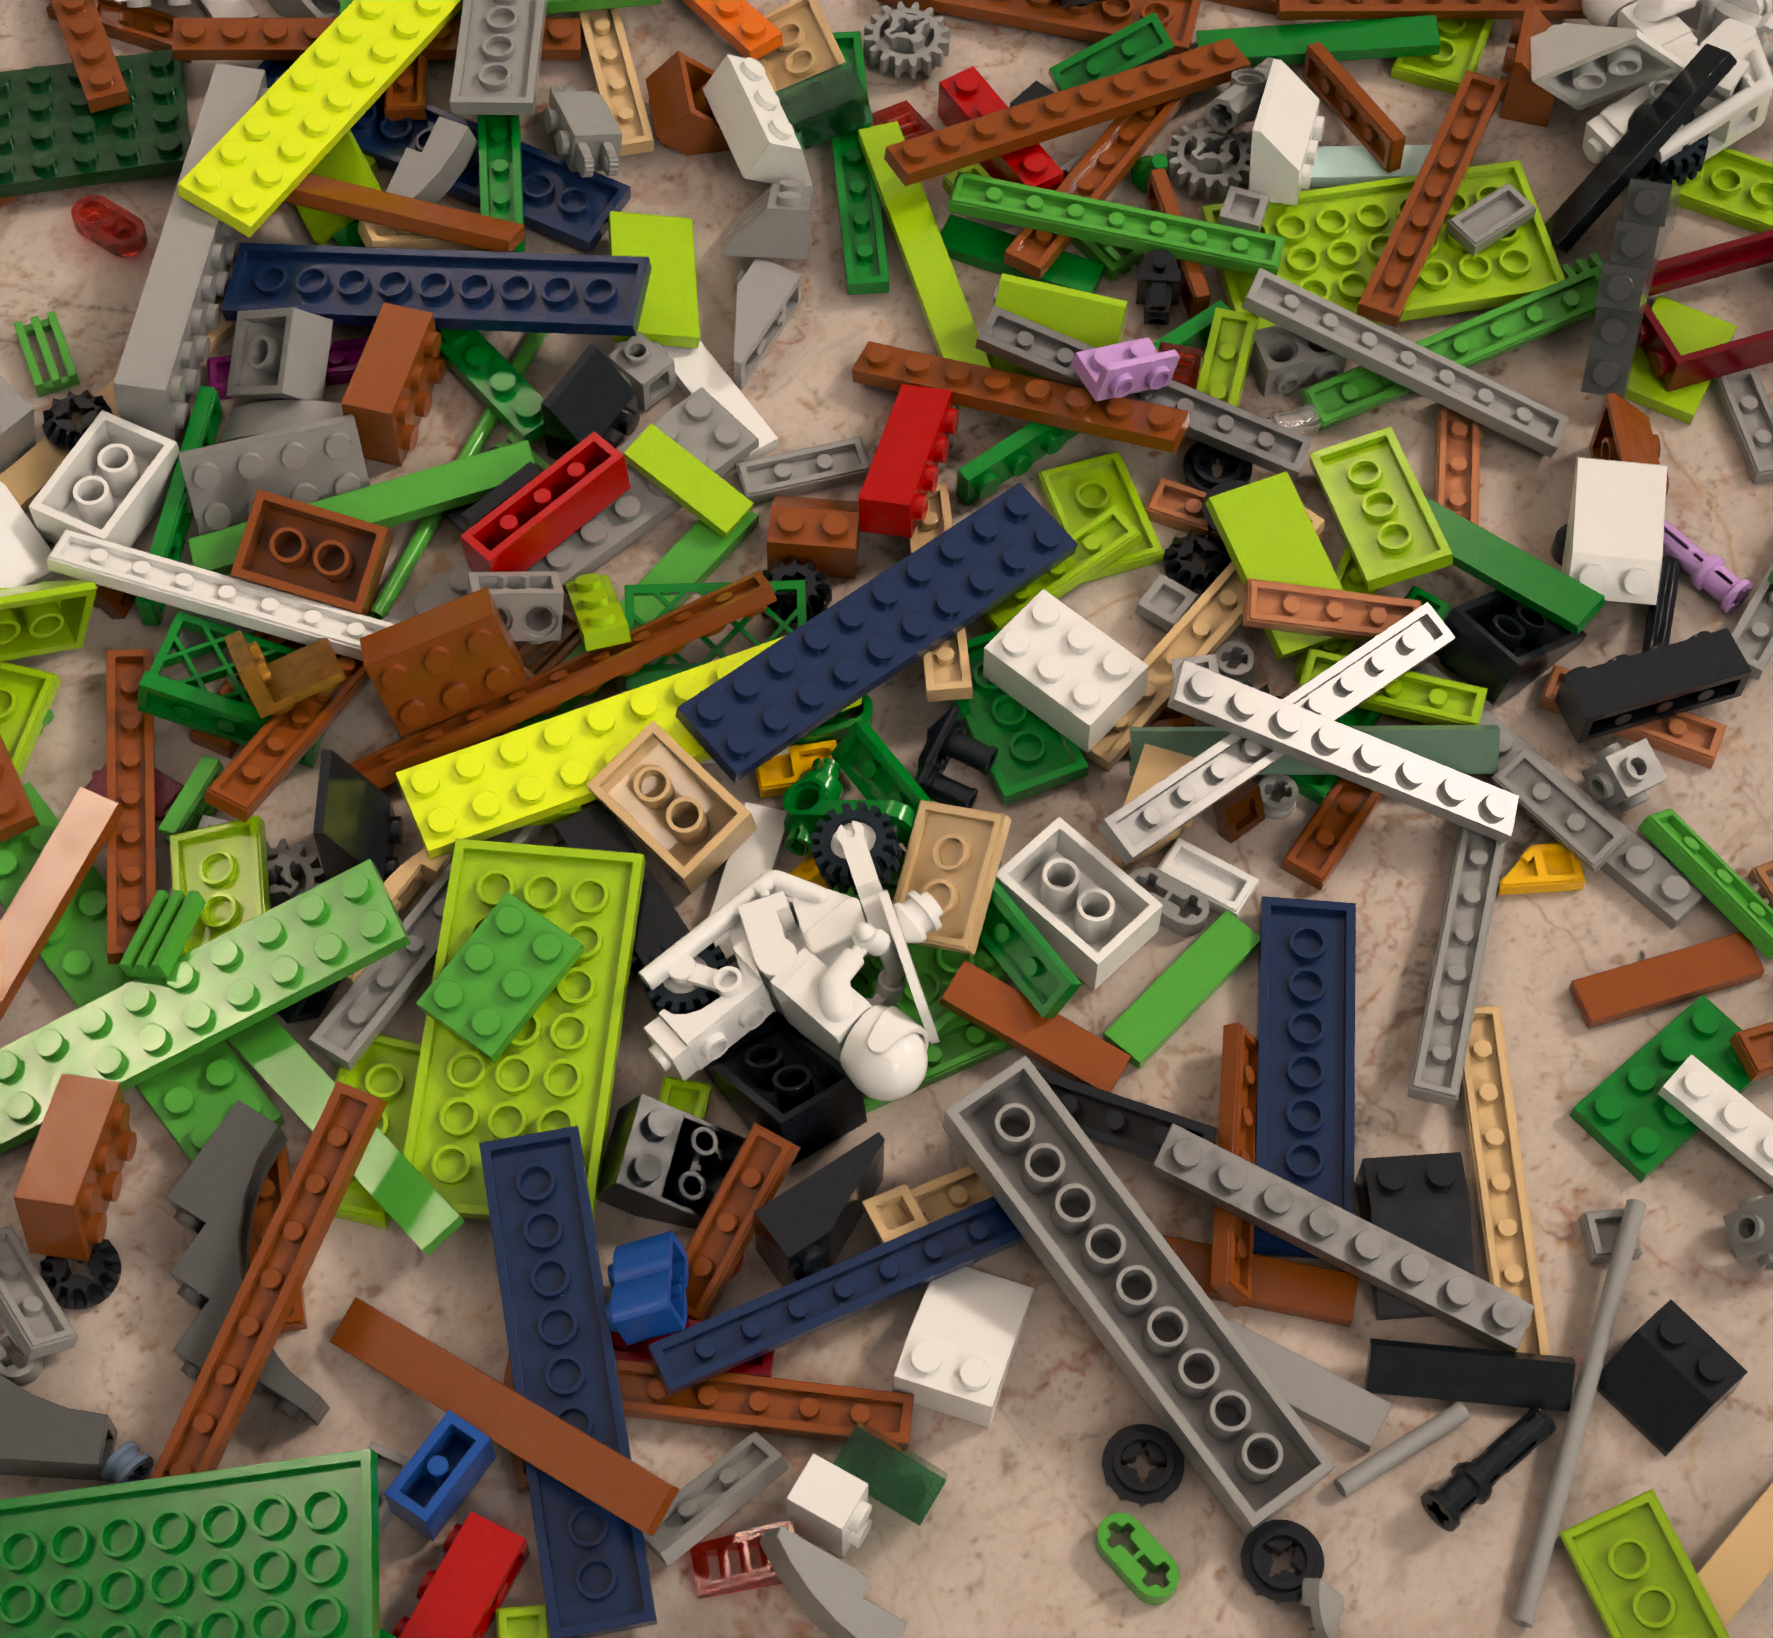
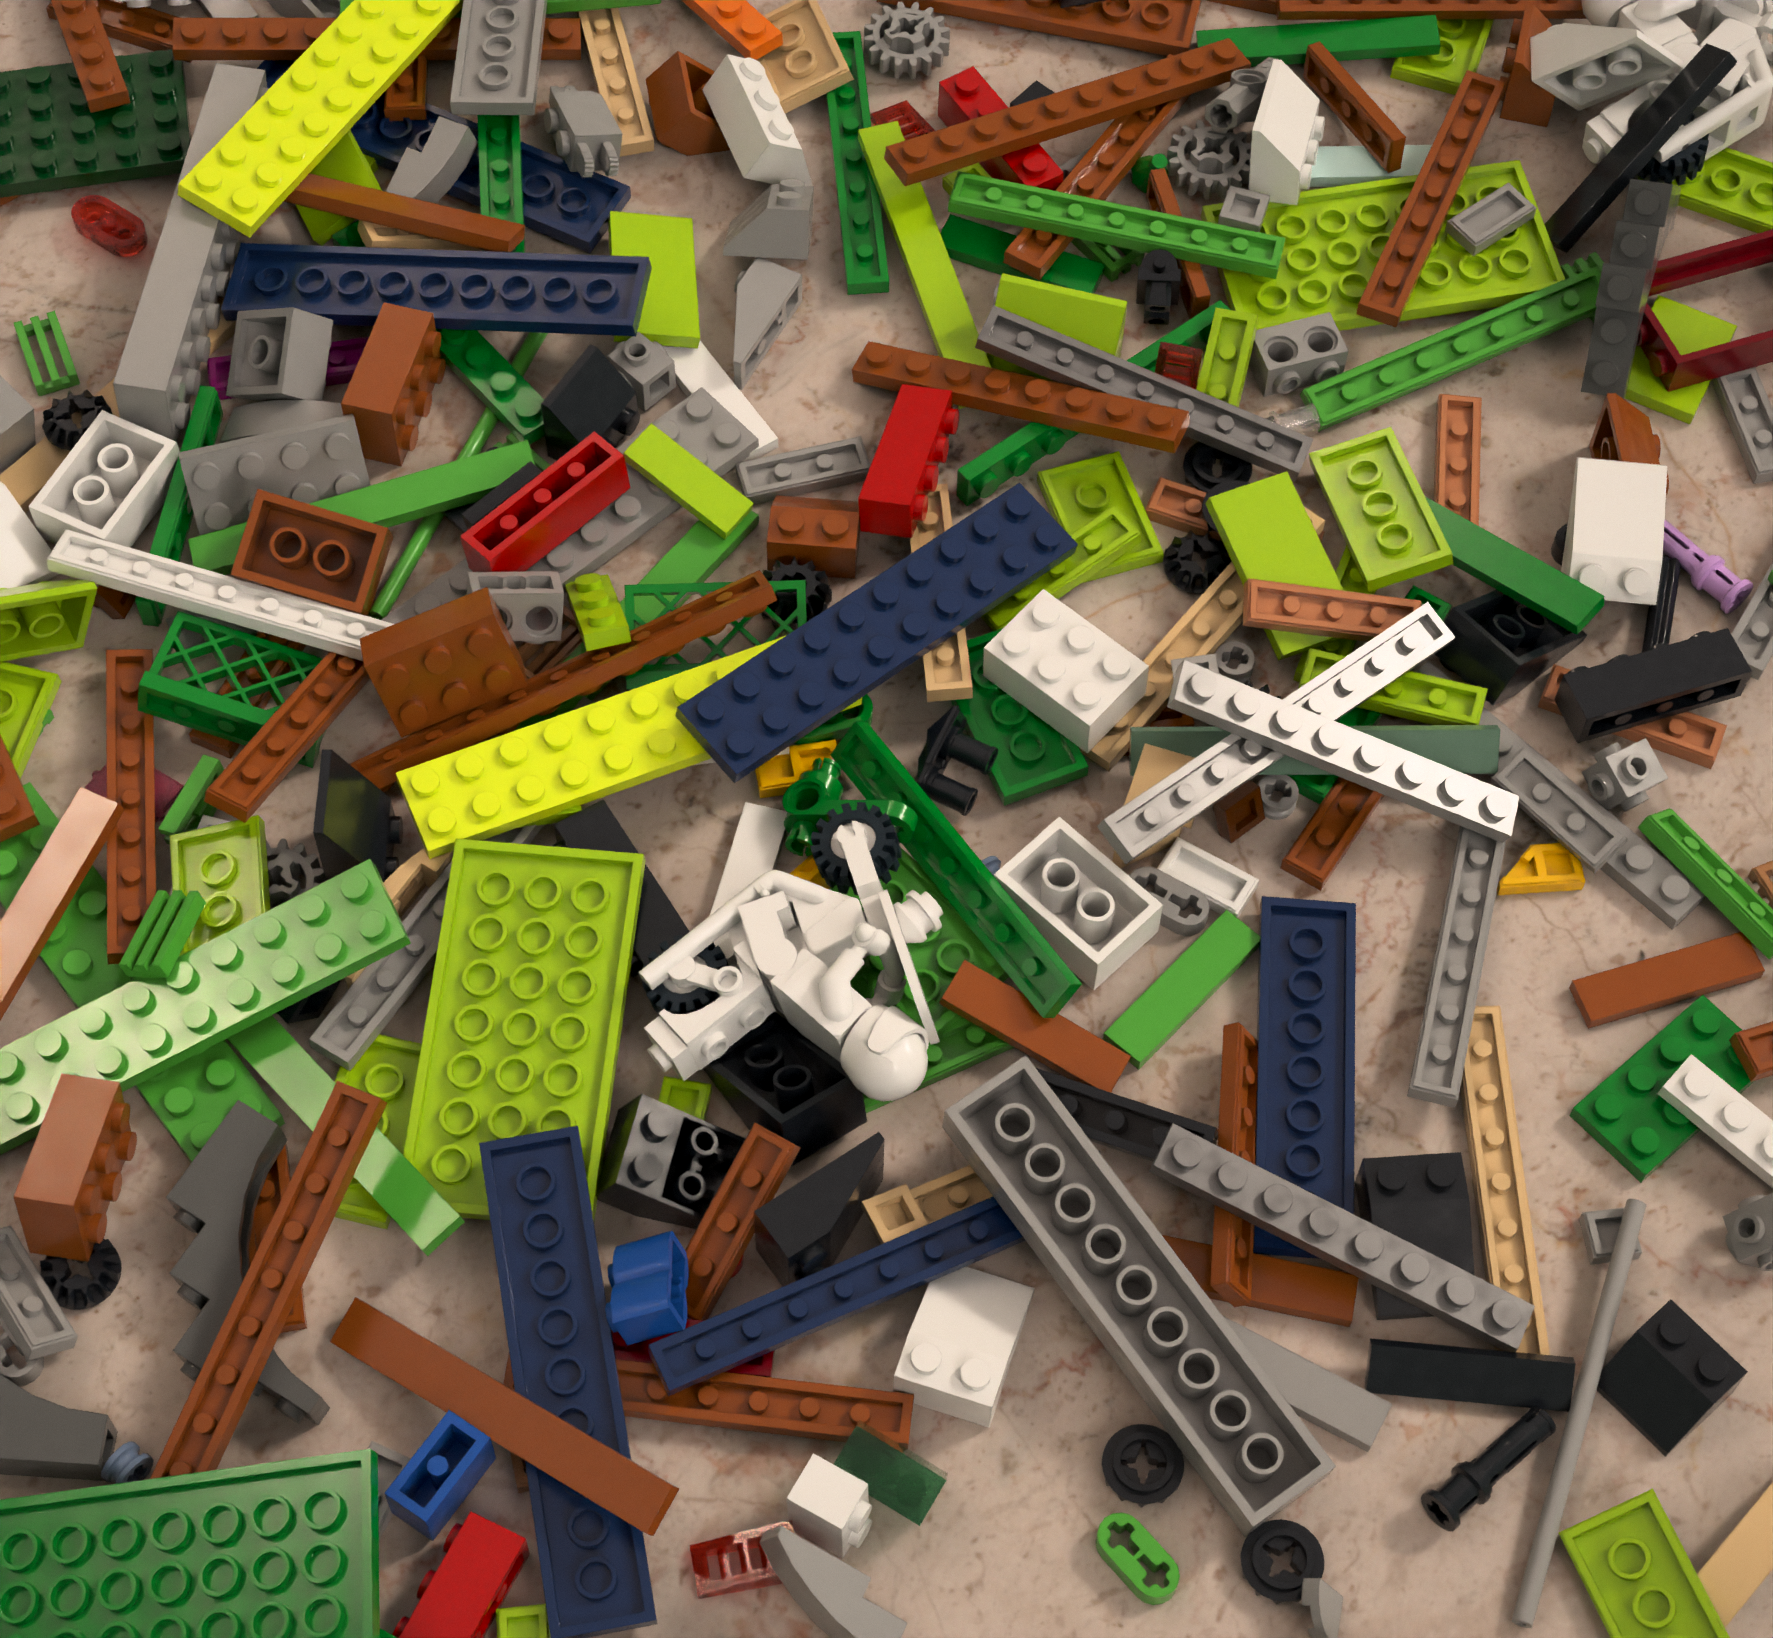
(287, 680): pearl gold bracket -> none
(500, 976): bright green plate -> none
(673, 806): tan slope -> none
(716, 1496): light grey plate -> none
(825, 105): clear green brick -> none
(955, 860): tan tile -> none
(1124, 368): lavender bracket -> none
(1126, 49): green plate -> none
(1165, 602): light grey plate -> none
(1401, 1449): light grey bar -> none
(1405, 362): light grey plate -> none

